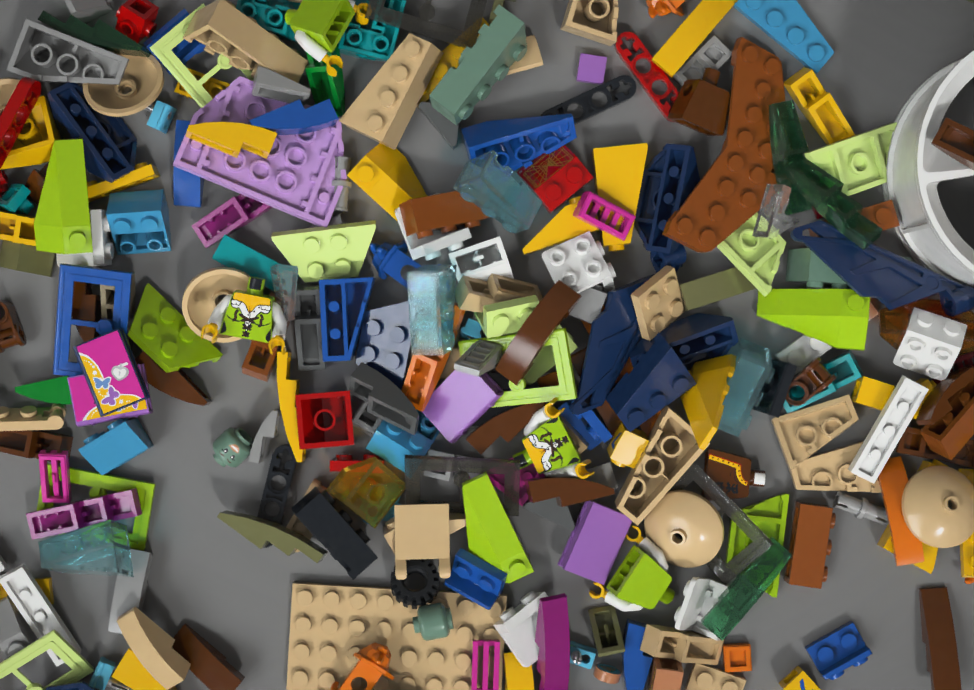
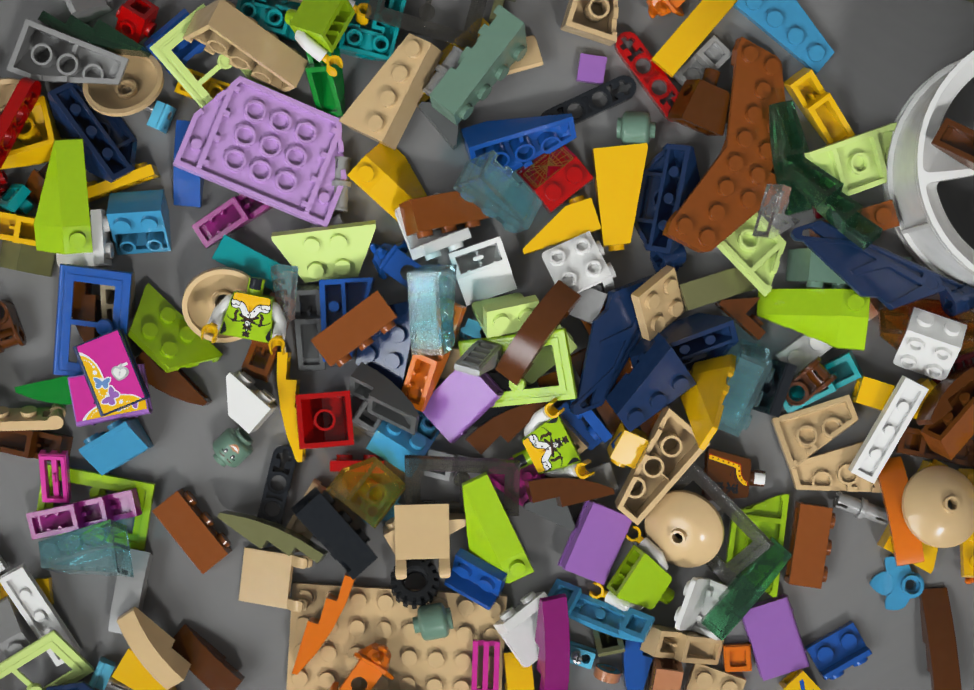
(193, 530): none -> dark orange brick
(232, 136): yellow slope -> none
(246, 402): none -> white slope
(268, 429): light grey slope -> none
(268, 578): none -> tan flag
(277, 87): light grey slope -> none
(295, 119): blue slope -> none
(319, 629): none -> orange slope
(355, 330): none -> dark orange brick
(450, 61): none -> light grey pin
(475, 293): tan slope -> none
(583, 204): dark pink slope -> none
(603, 617): none -> dark azure slope
(635, 128): none -> sand green head
(737, 310): none -> reddish brown slope
(775, 637): none -> medium lavender piece
(893, 584): none -> dark azure plate

